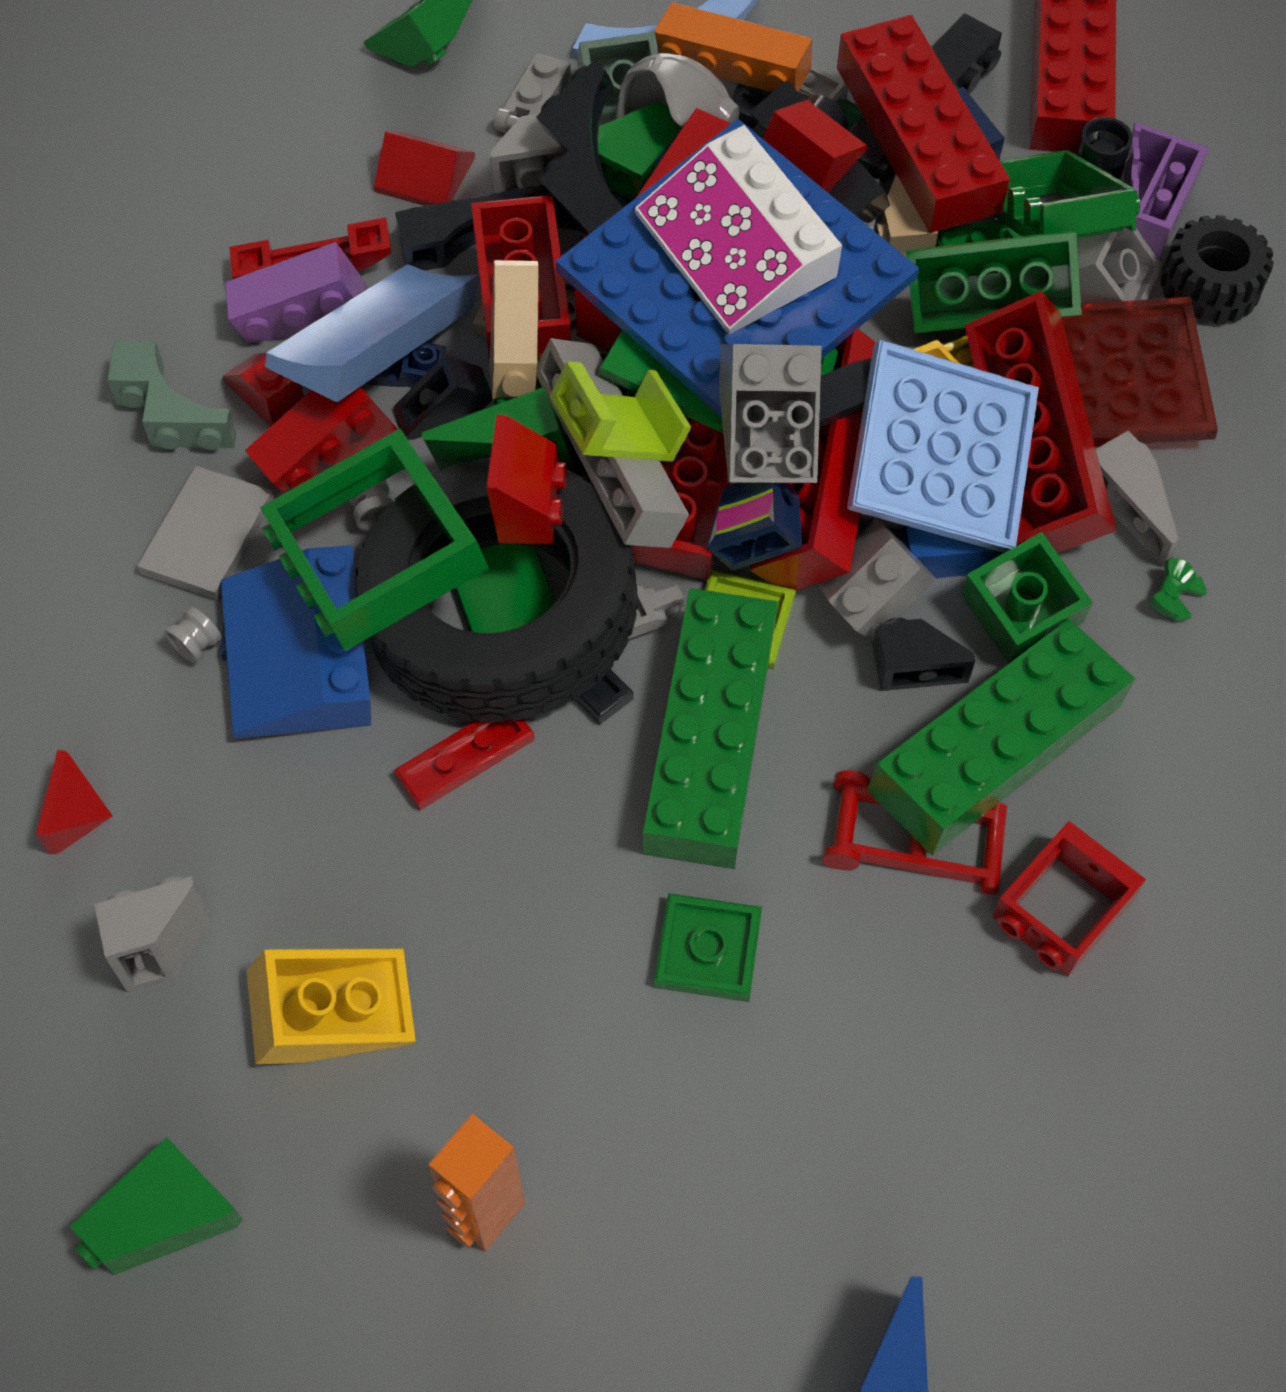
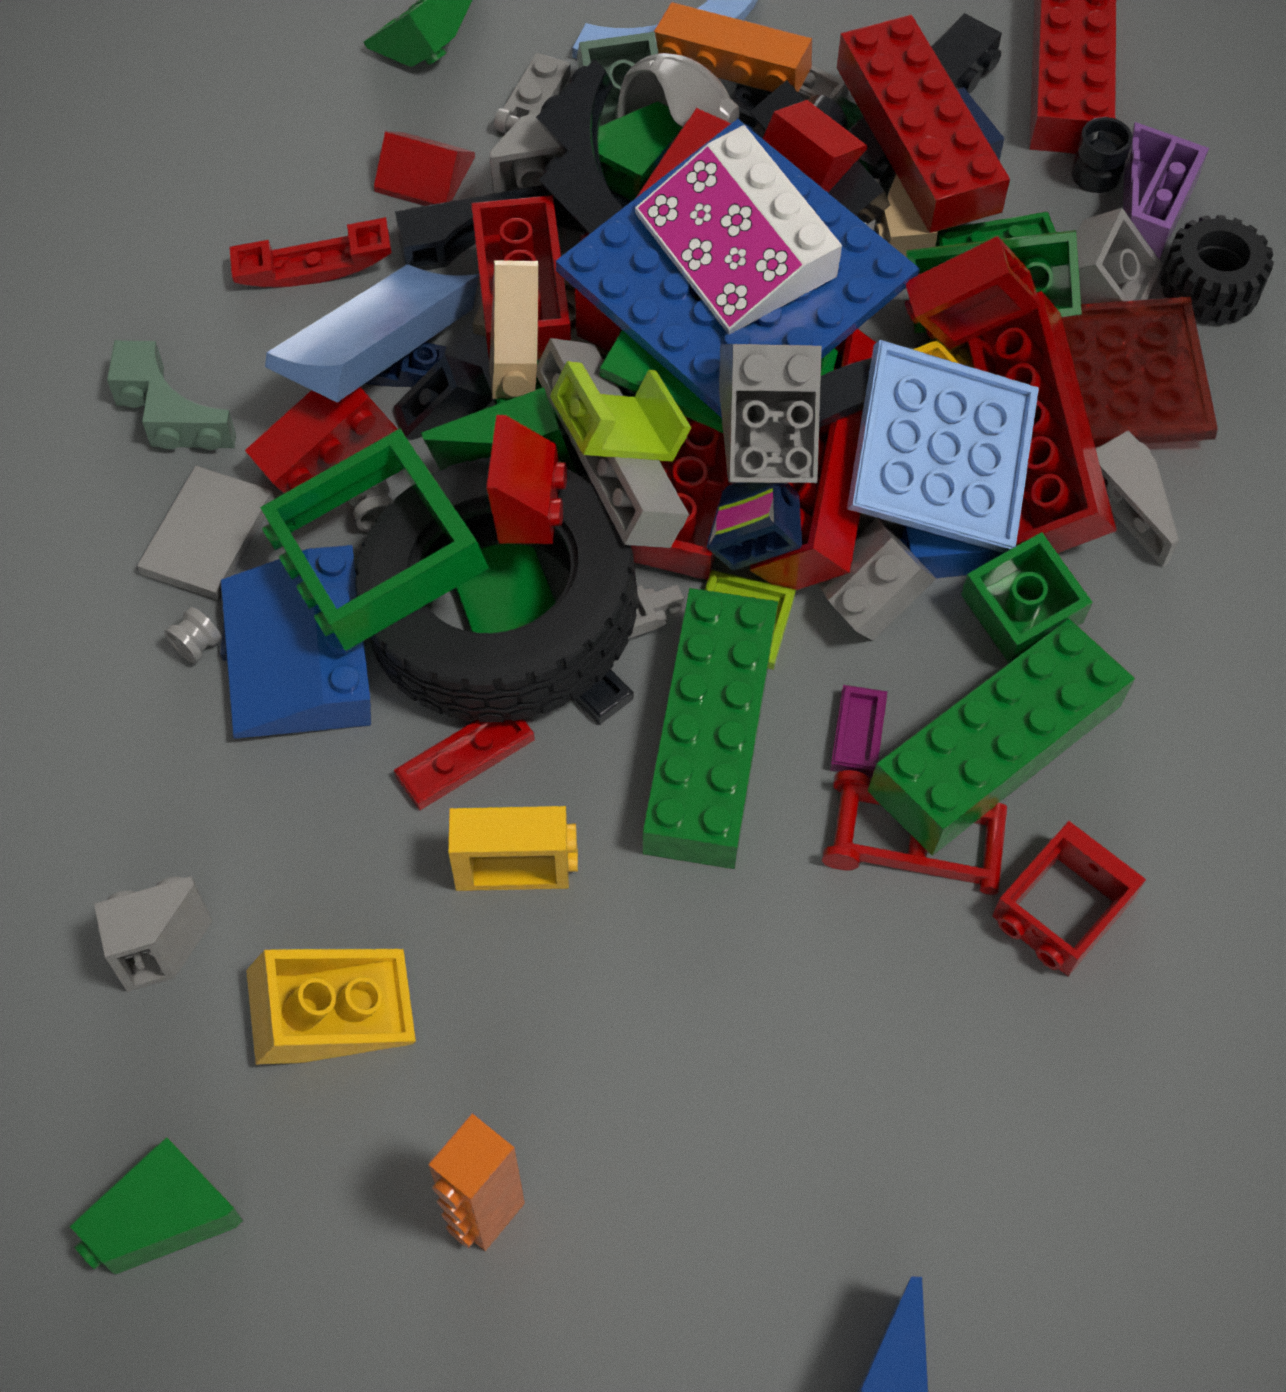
(69, 806): red slope -> none
(263, 389): red slope -> none
(291, 294): medium lavender wedge -> none
(512, 848): none -> yellow window
(708, 947): green tile -> none
(859, 730): none -> magenta tile
(918, 656): black slope -> none
(971, 293): none -> red window
(1094, 200): green window -> none
(1178, 577): green piece -> none

